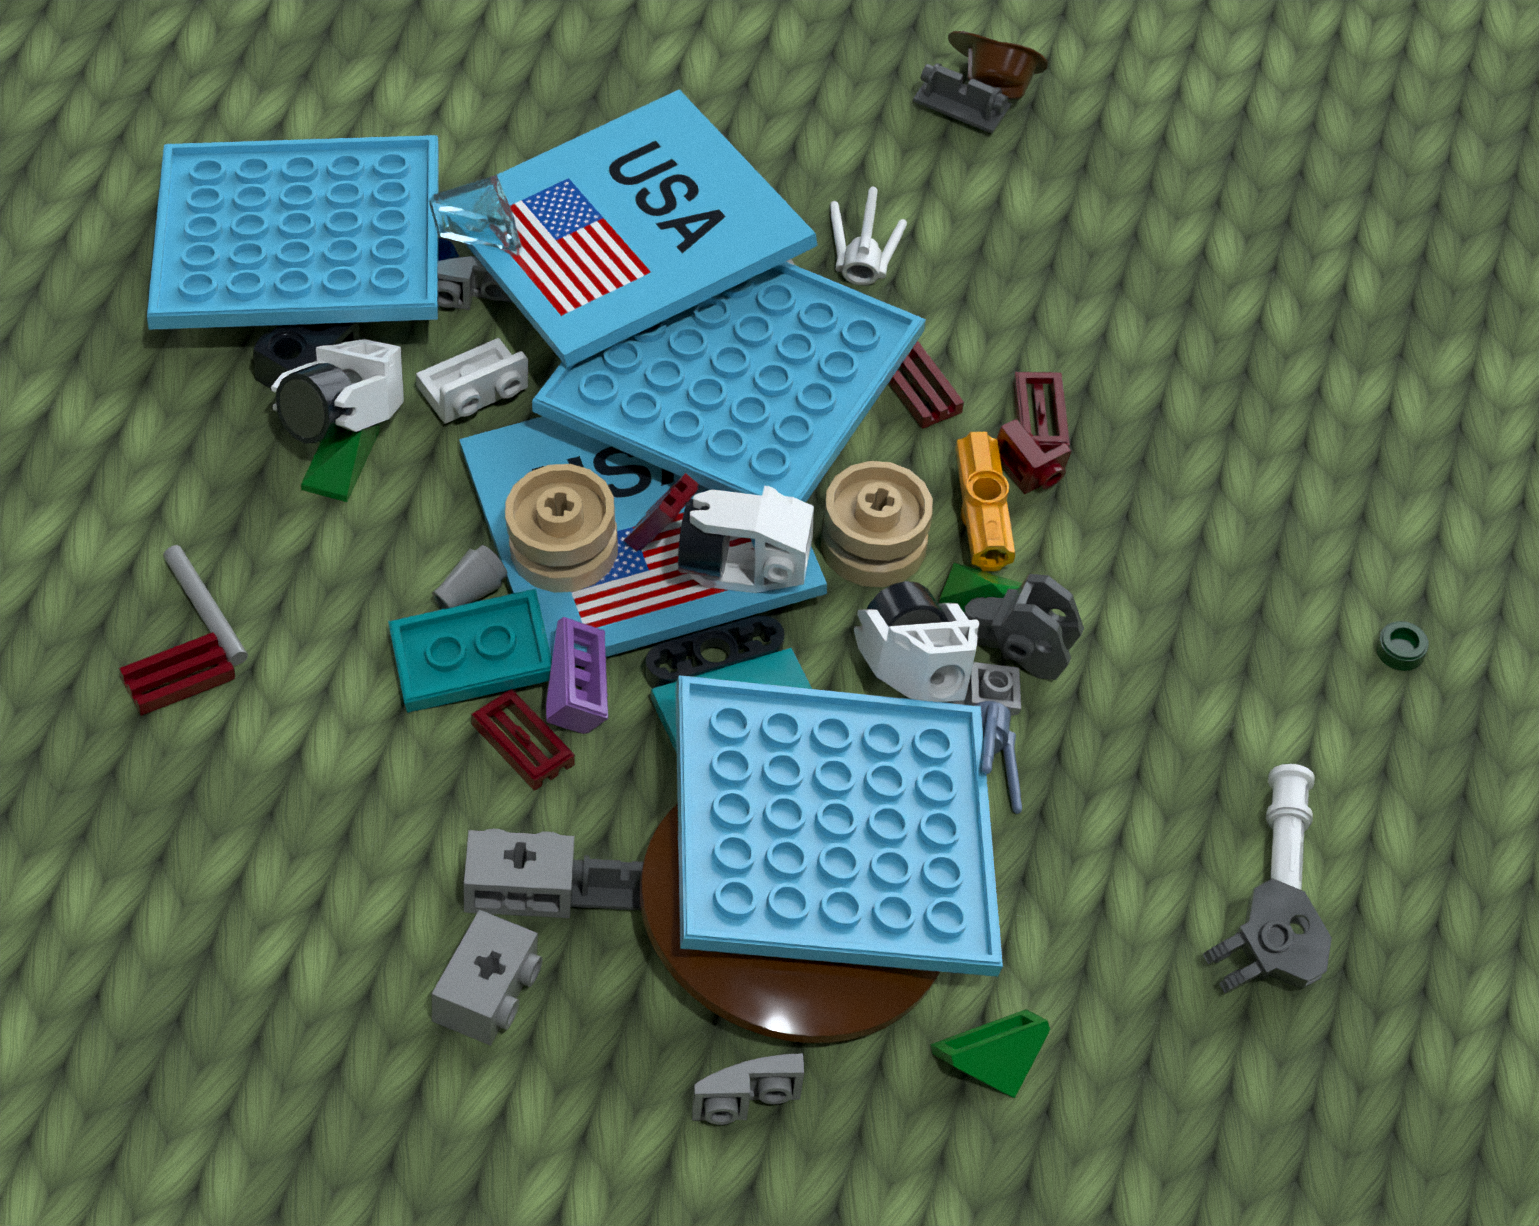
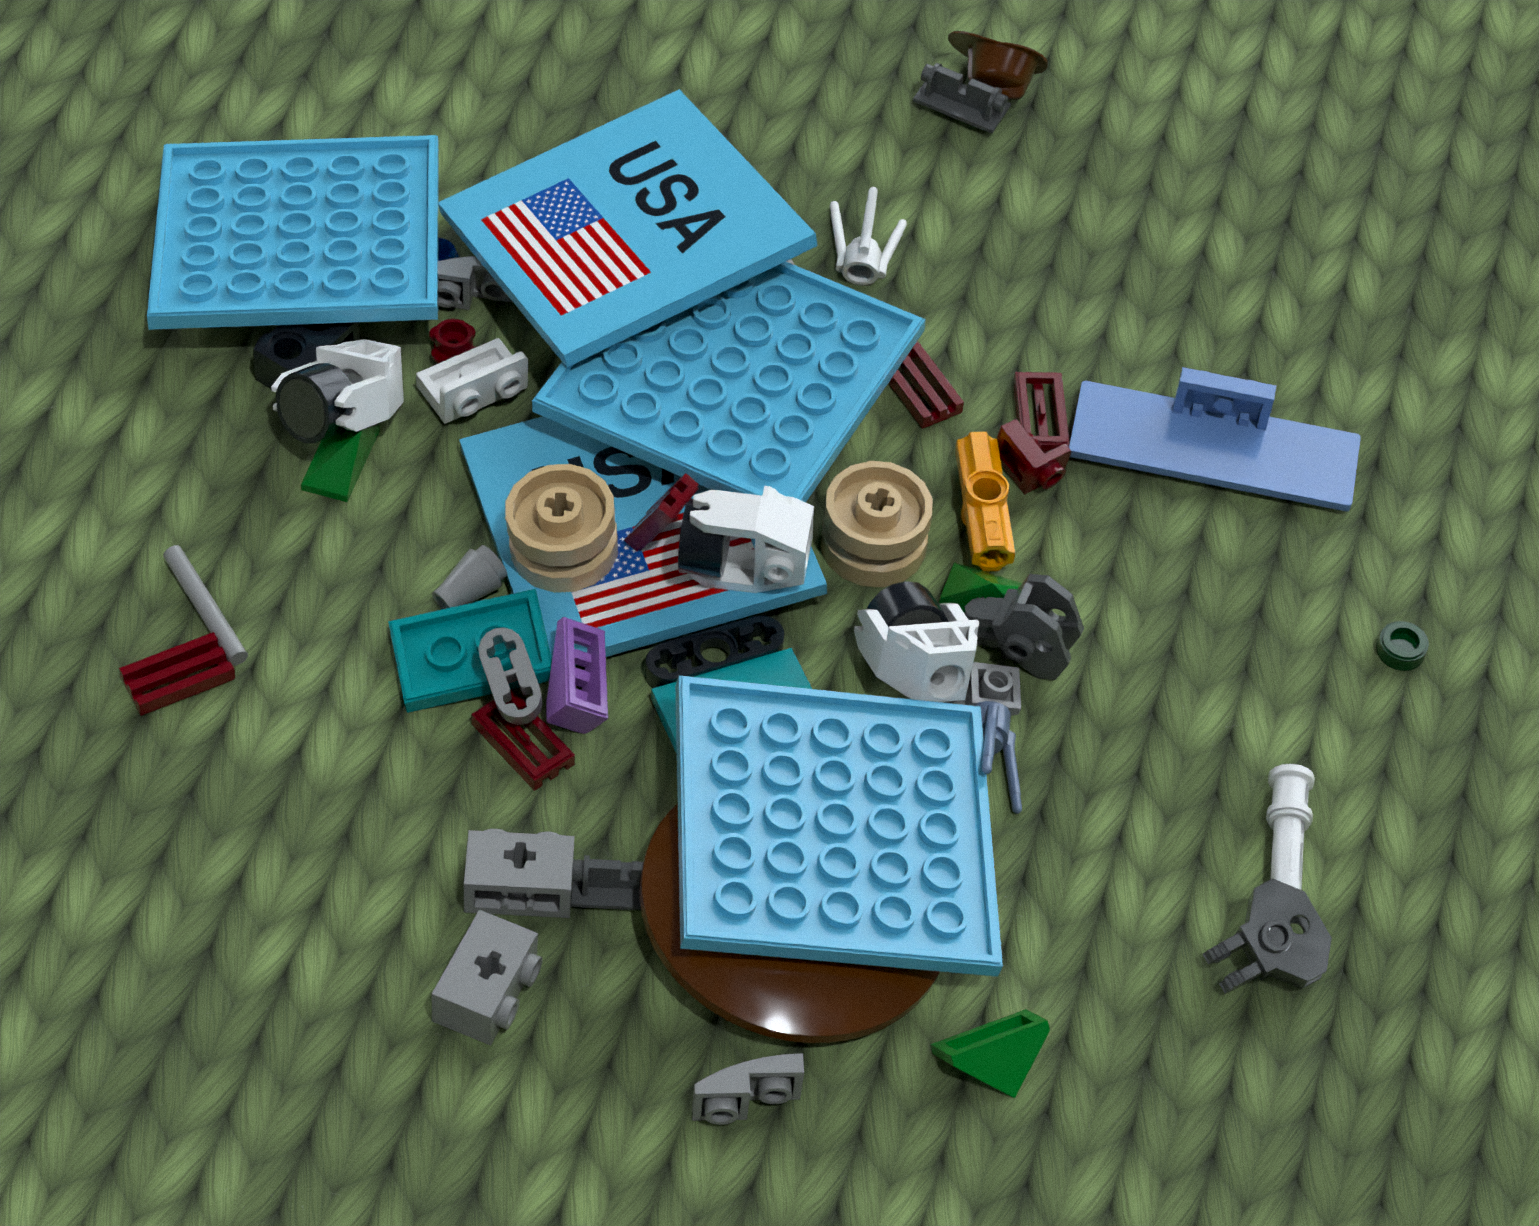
(451, 339): none -> dark red plate
(477, 216): clear light blue slope -> none
(500, 679): none -> light grey beam
(1216, 436): none -> medium blue bracket

